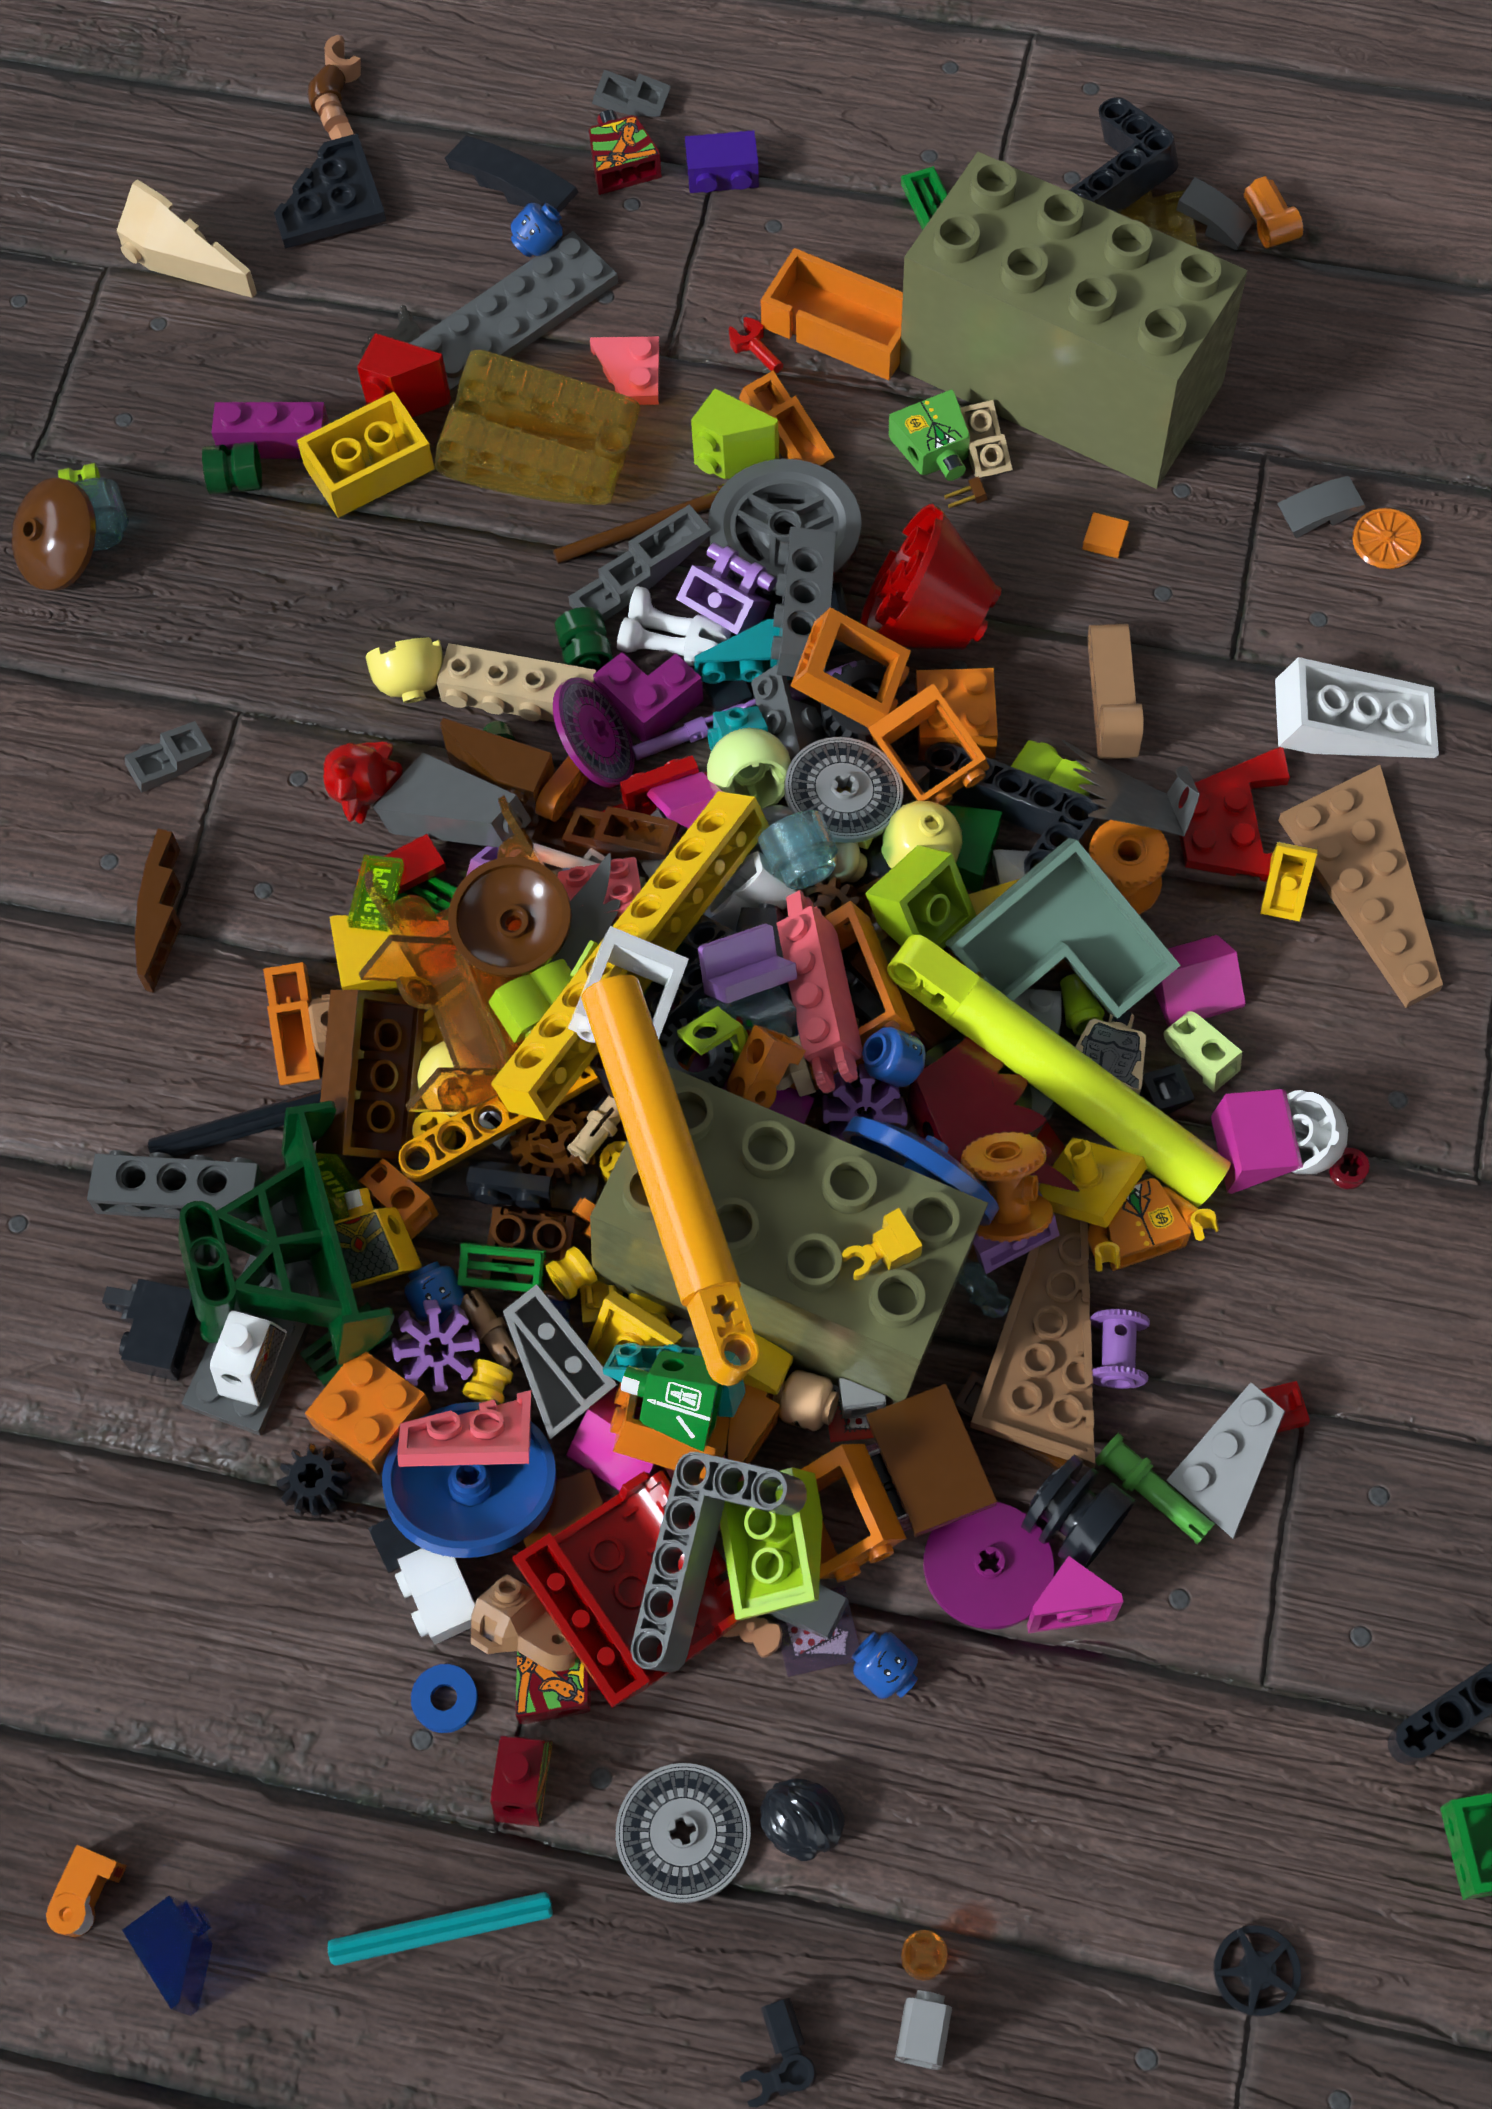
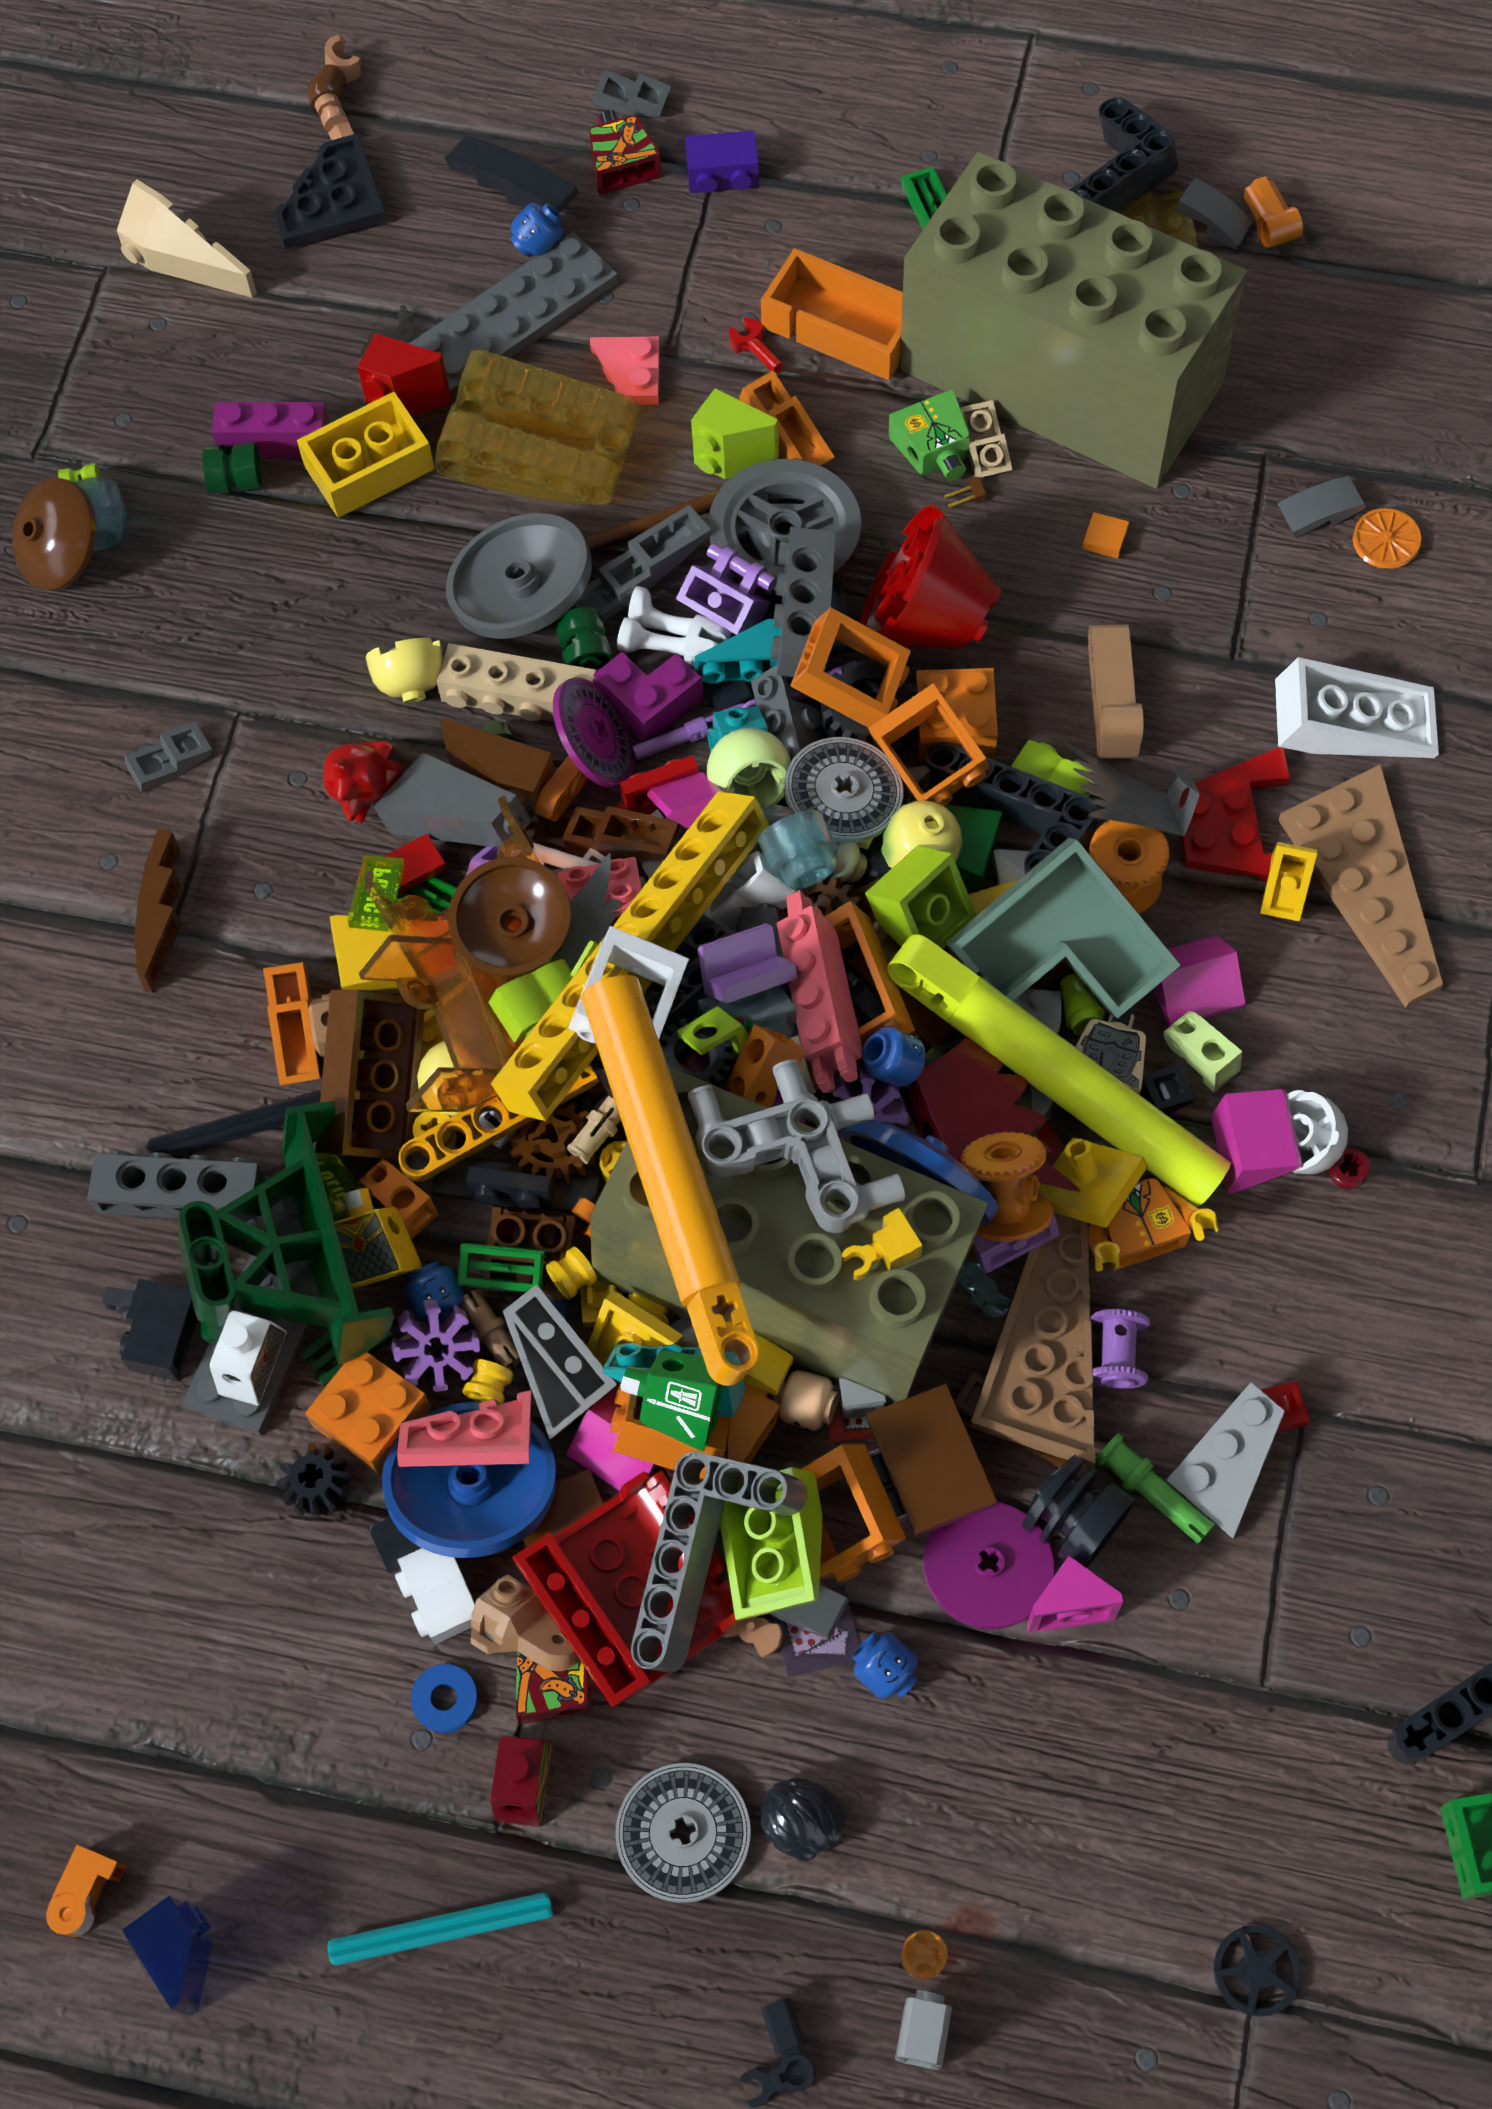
(519, 575): none -> dark grey dish
(818, 1153): none -> light grey pin

